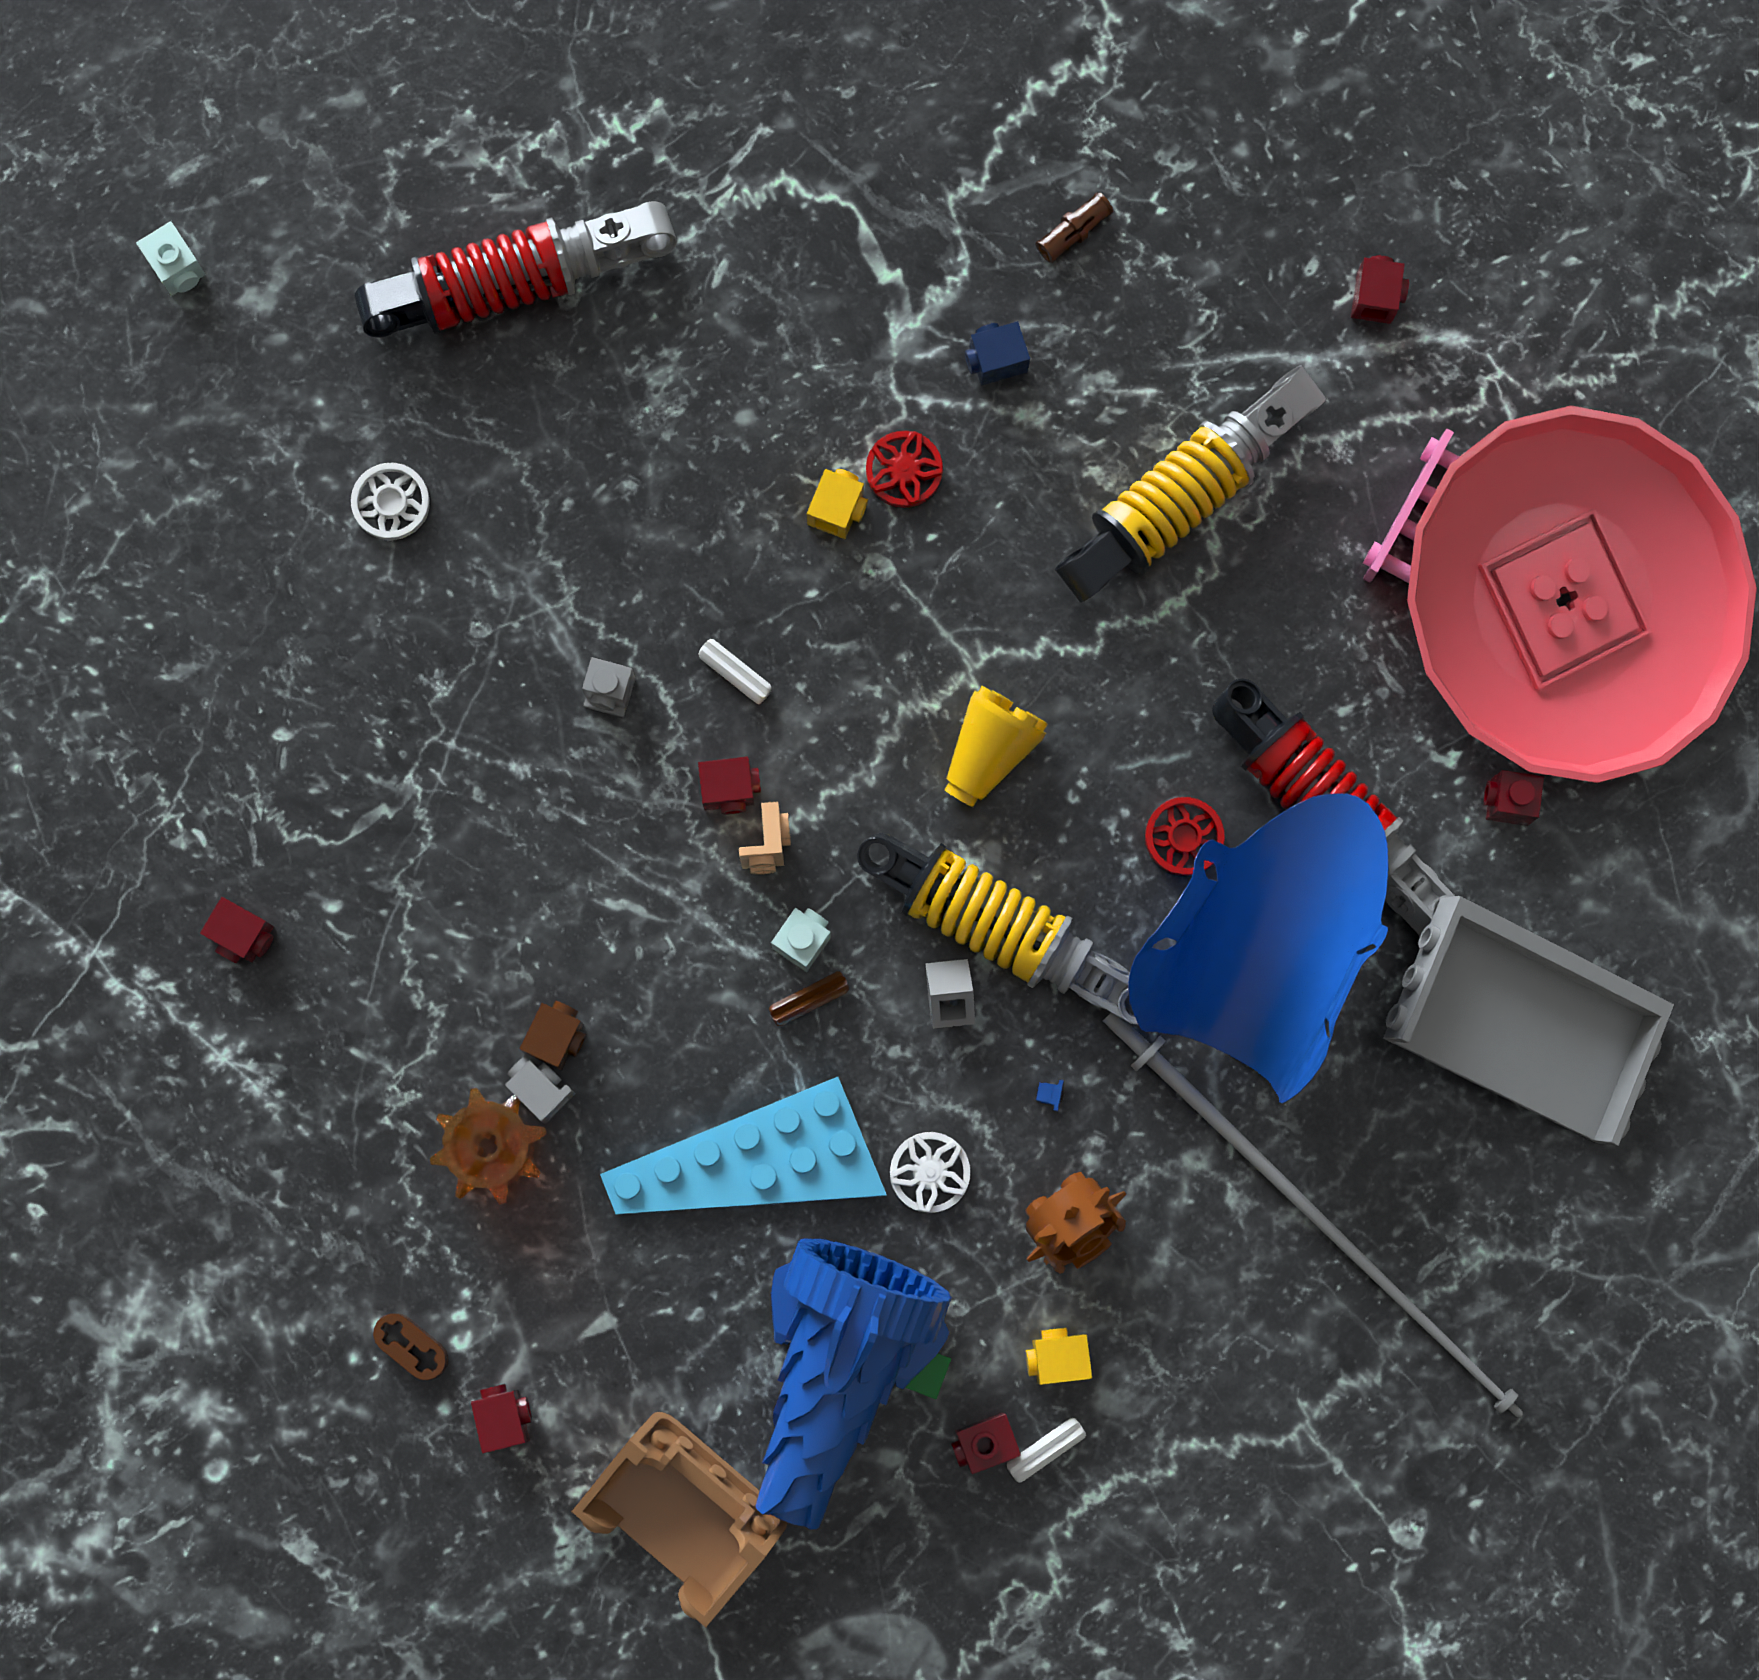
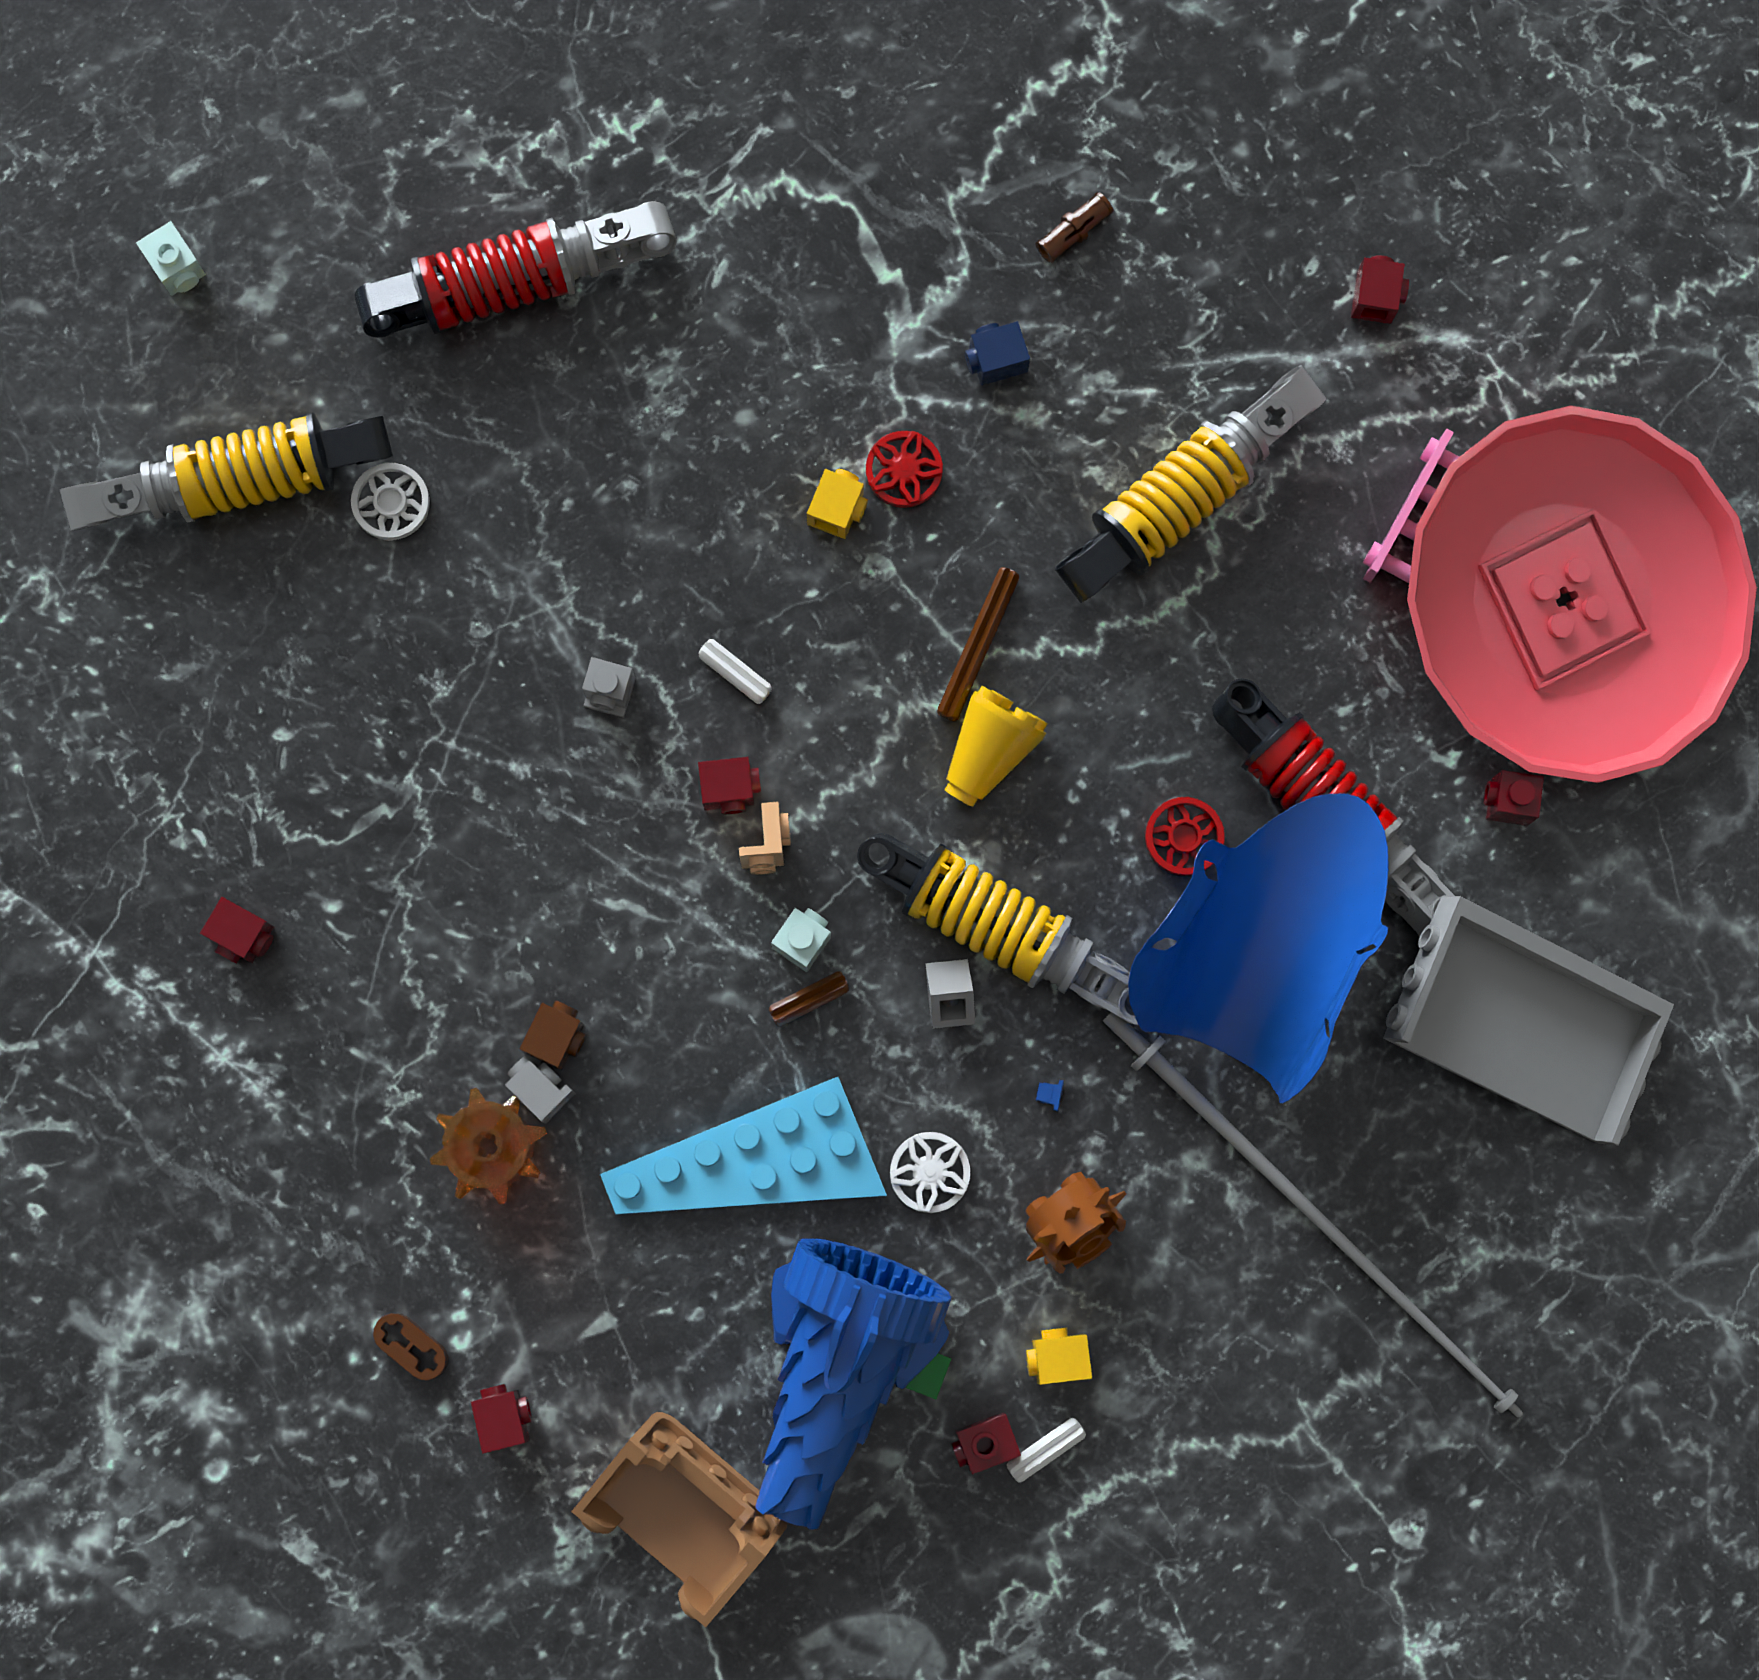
(234, 475): none -> piece
(978, 644): none -> reddish brown axle

